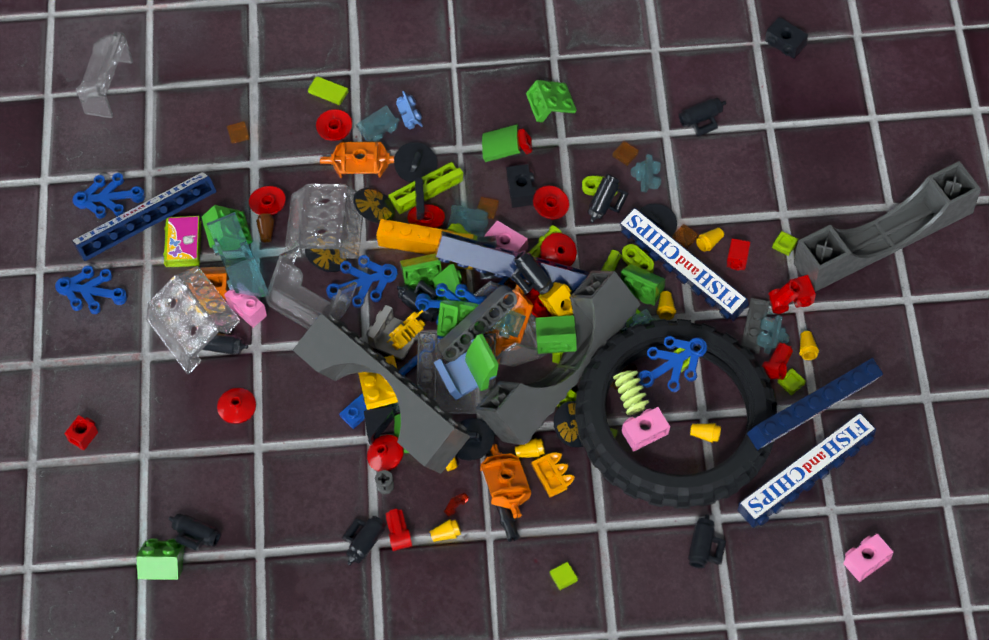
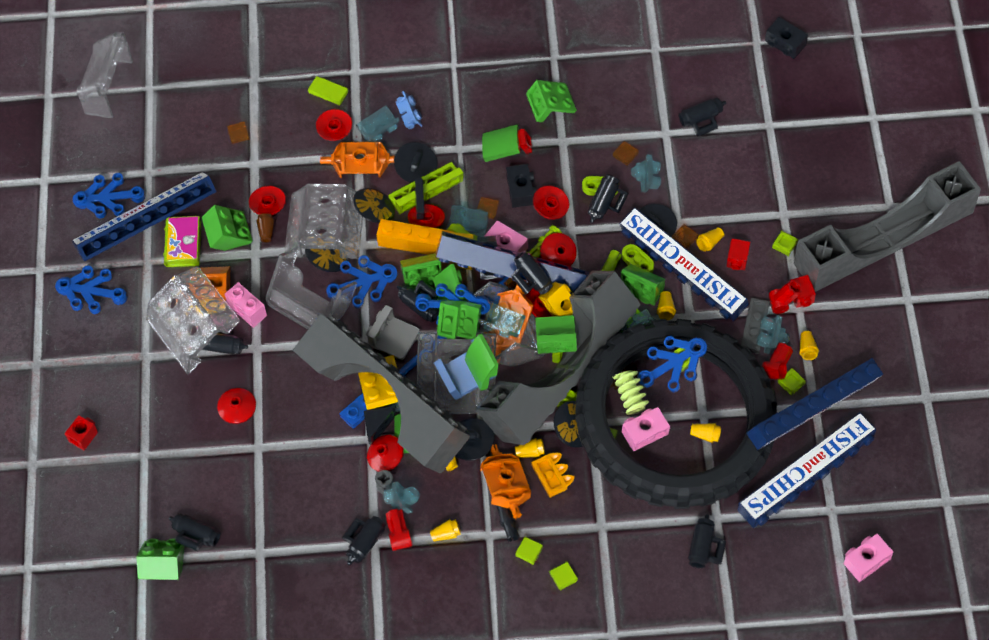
(237, 257): clear light blue windscreen -> none
(400, 497): none -> clear light blue hips
(412, 327): yellow hinge -> none
(455, 502): clear red tile -> none
(480, 313): dark grey beam -> none
(529, 550): none -> lime tile

